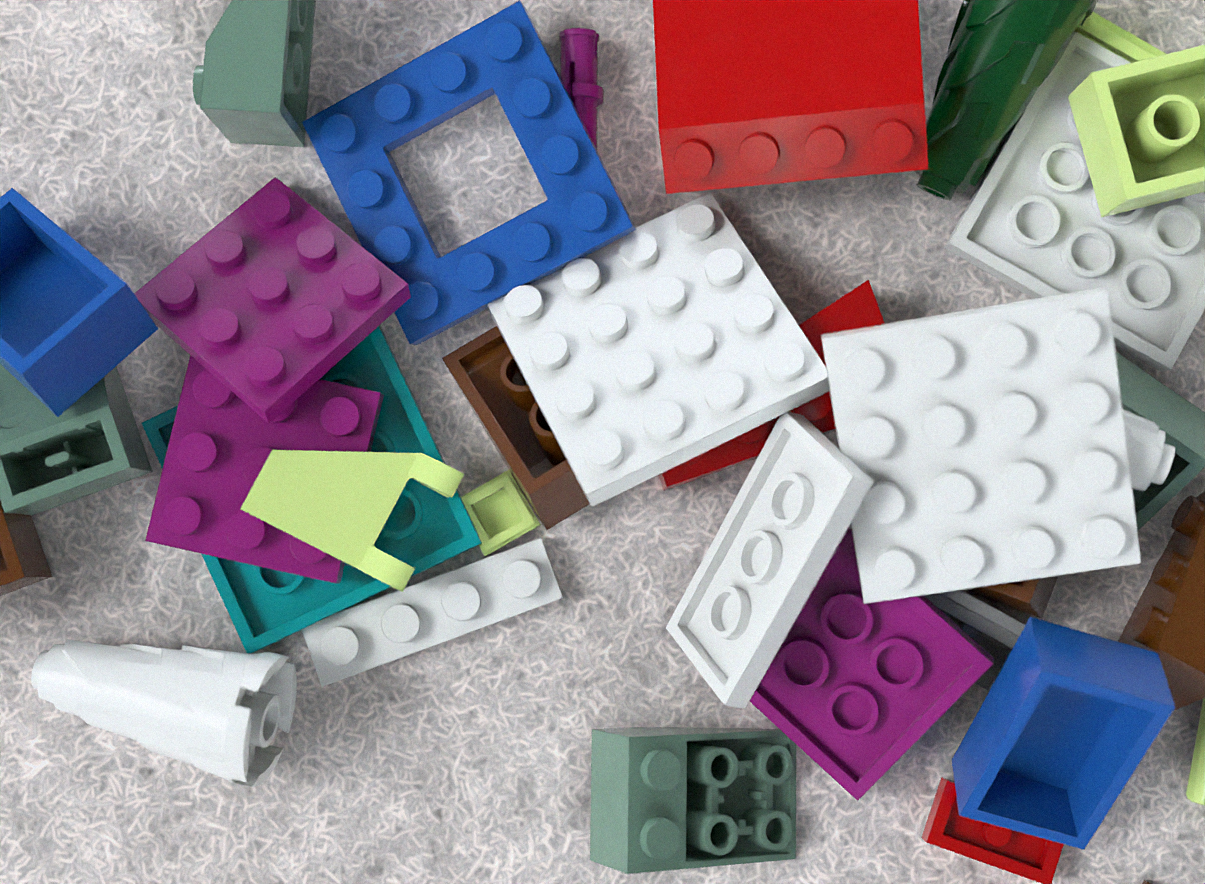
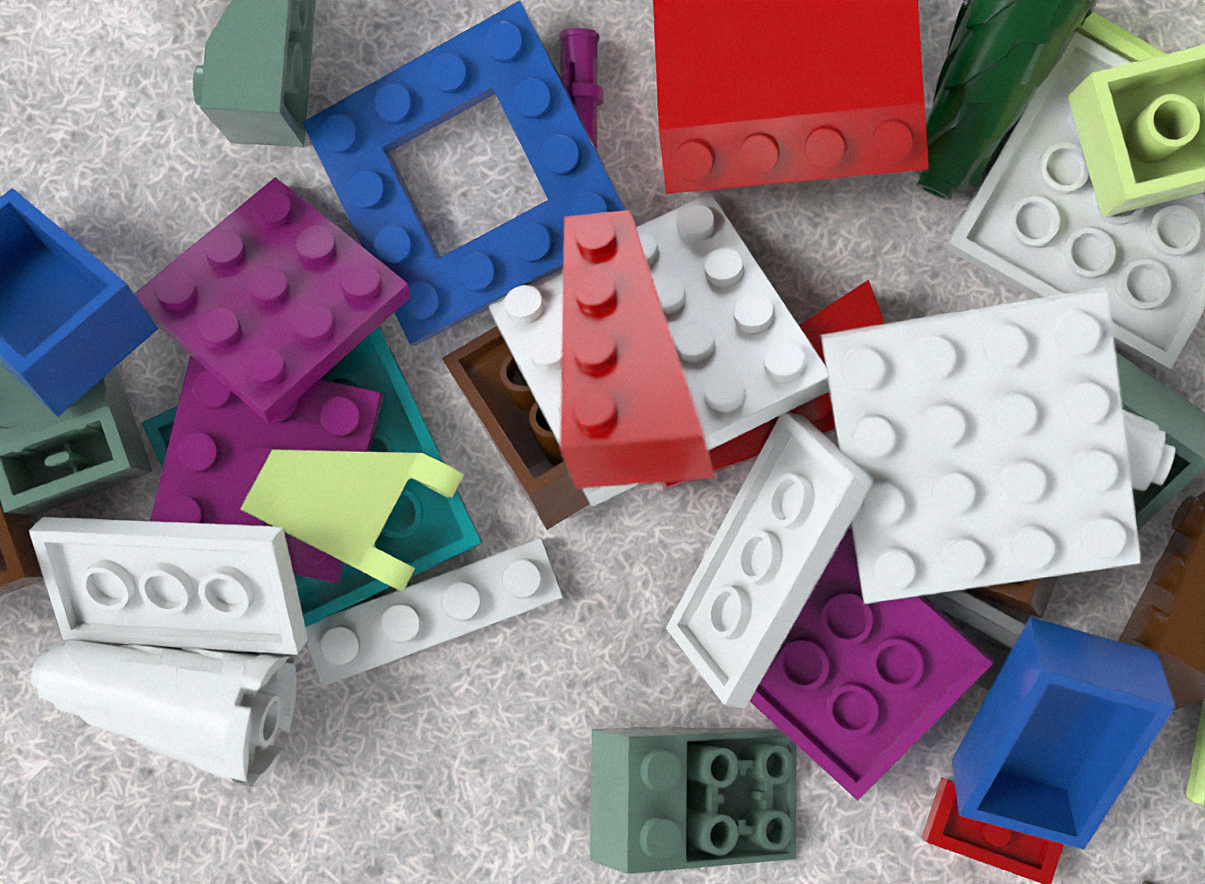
(171, 584): none -> white plate
(499, 512): yellowish green tile -> none
(621, 377): none -> wedge

